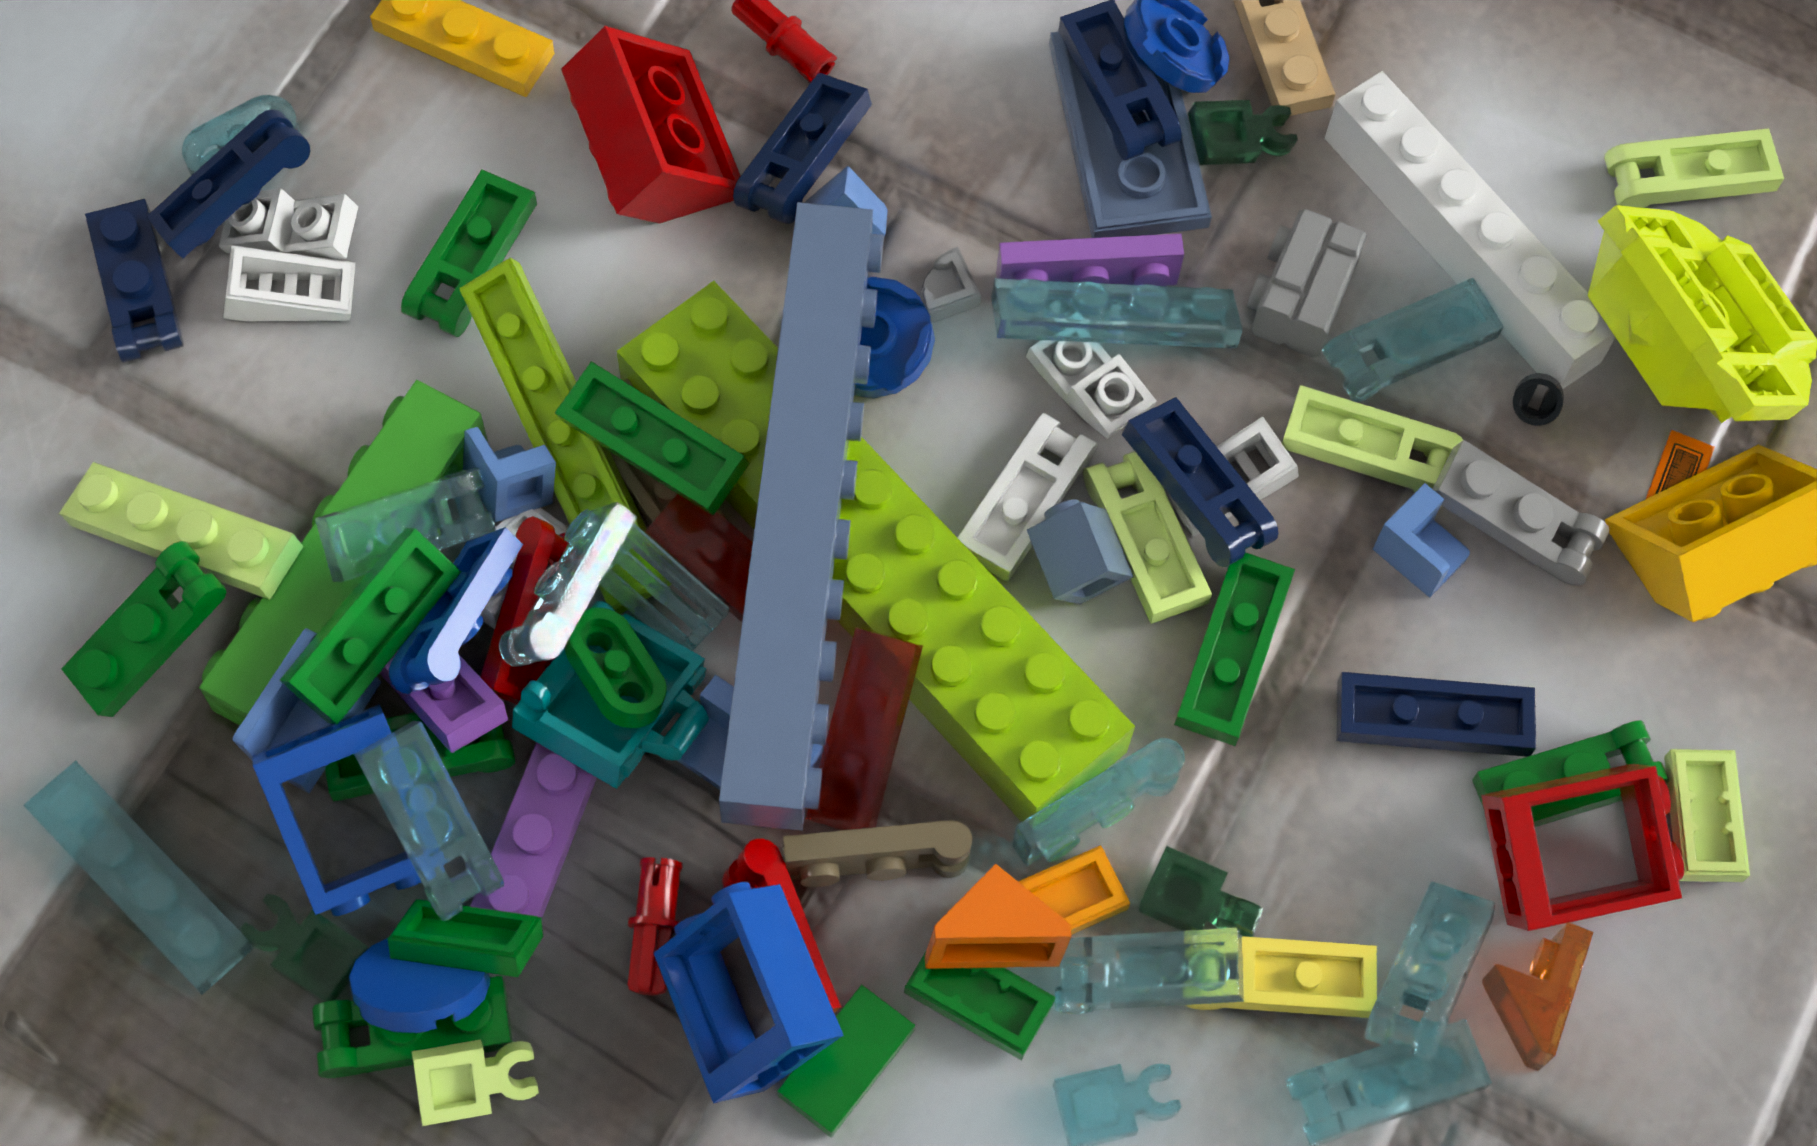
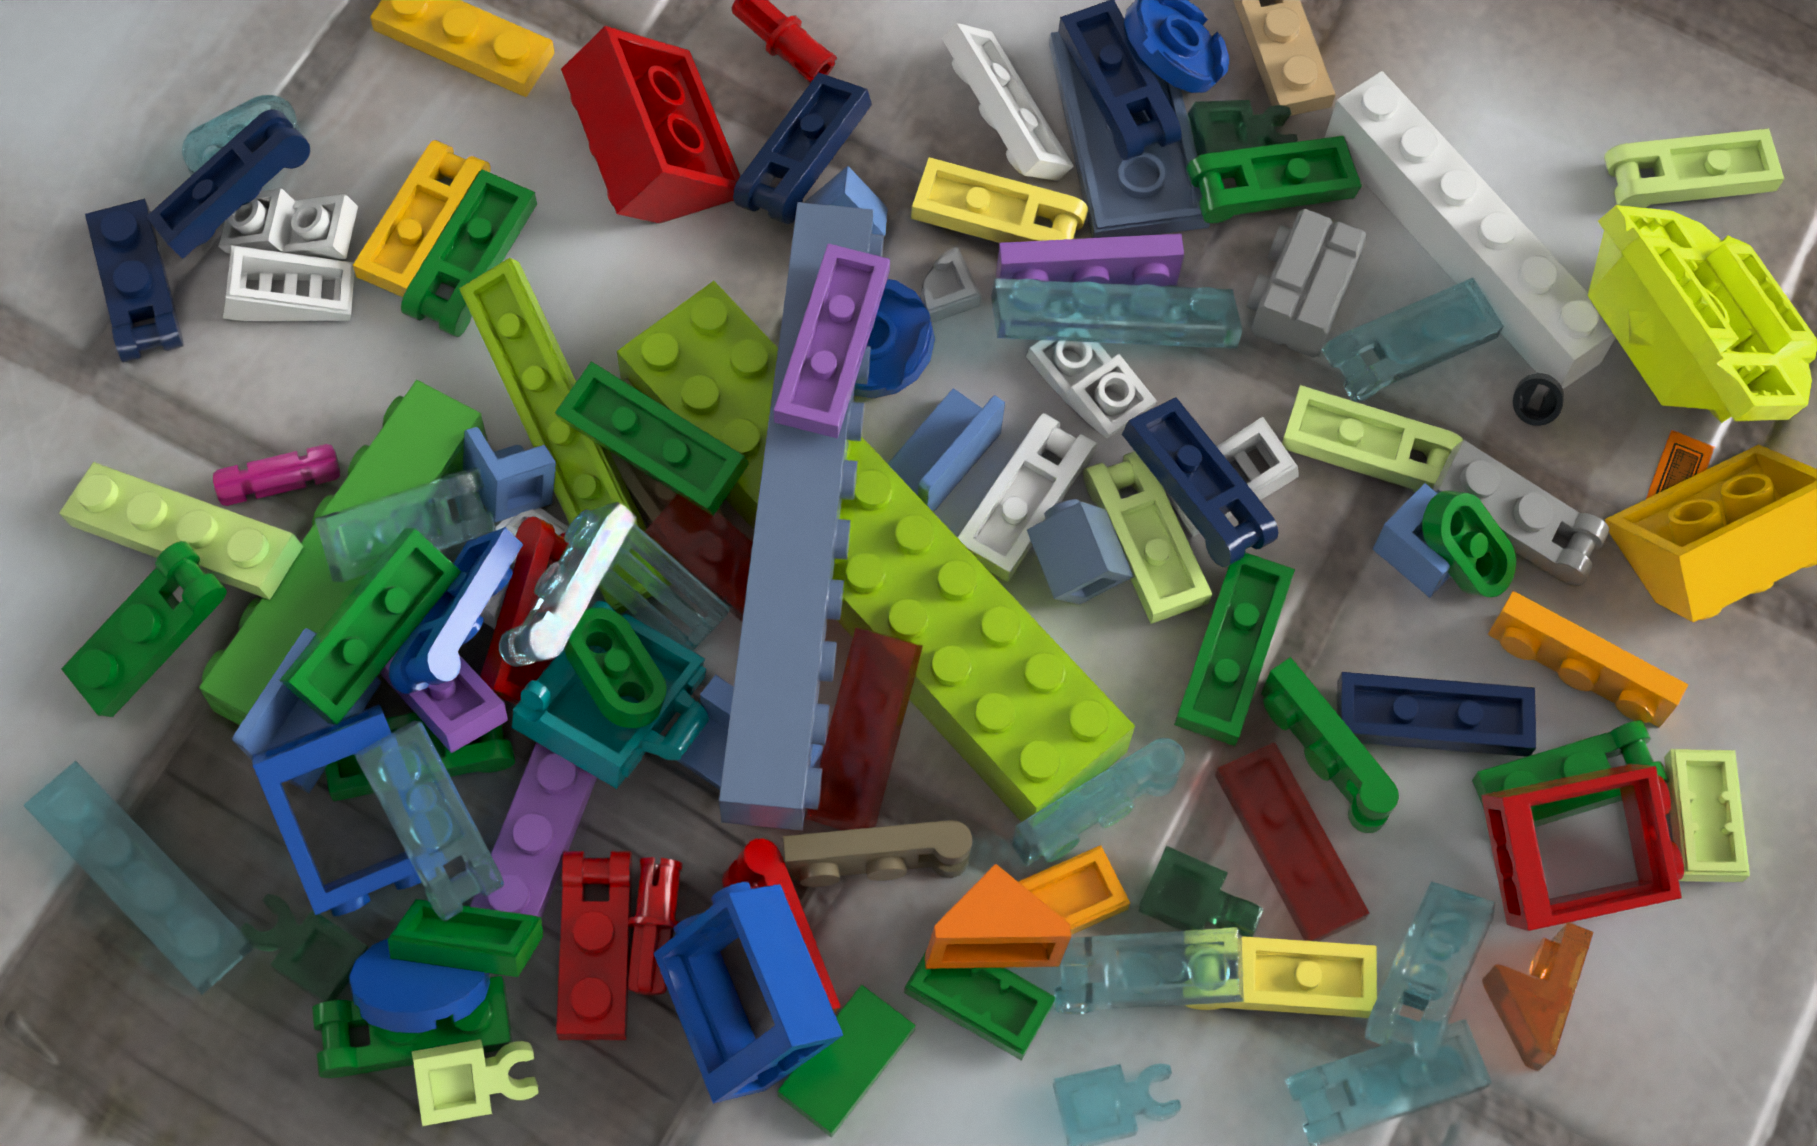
(276, 474): none -> dark pink axle
(416, 218): none -> yellow plate
(594, 948): none -> red plate
(832, 341): none -> medium lavender plate
(947, 446): none -> medium blue panel
(993, 205): none -> light yellow plate
(1006, 103): none -> white plate
(1274, 177): none -> green plate
(1291, 843): none -> clear red tile
(1330, 746): none -> green plate
(1471, 542): none -> green plate
(1587, 660): none -> light orange plate

